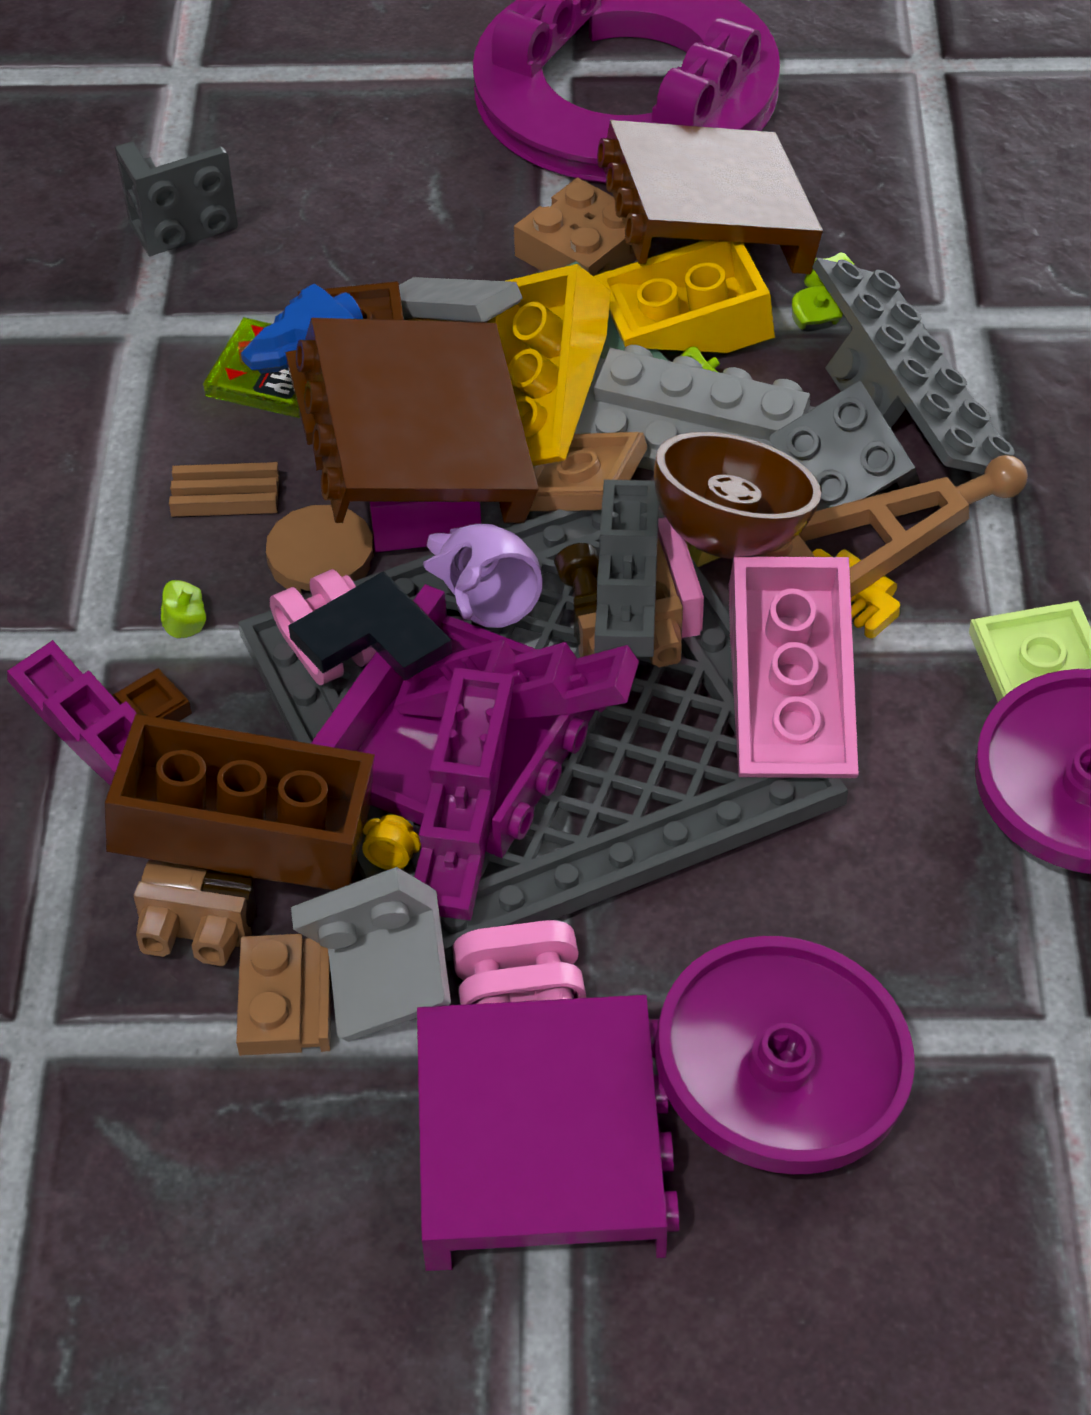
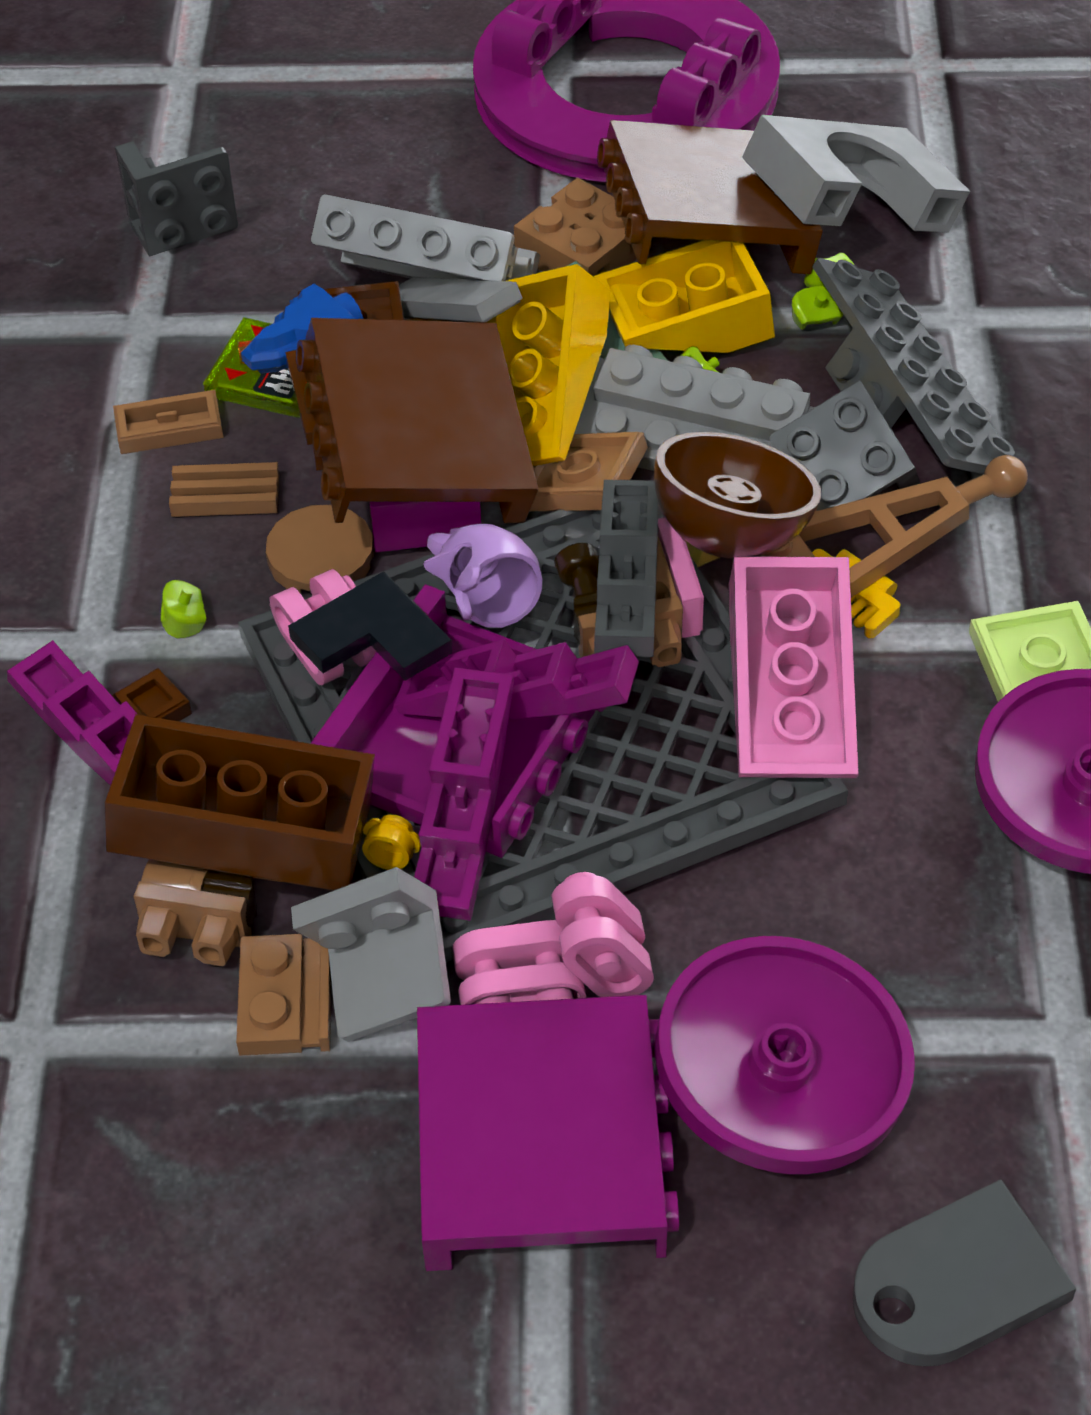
(167, 421): none -> medium nougat tile
(417, 243): none -> light grey fence
(601, 936): none -> bright pink brick
(823, 164): none -> light grey arch
(963, 1275): none -> dark grey tile

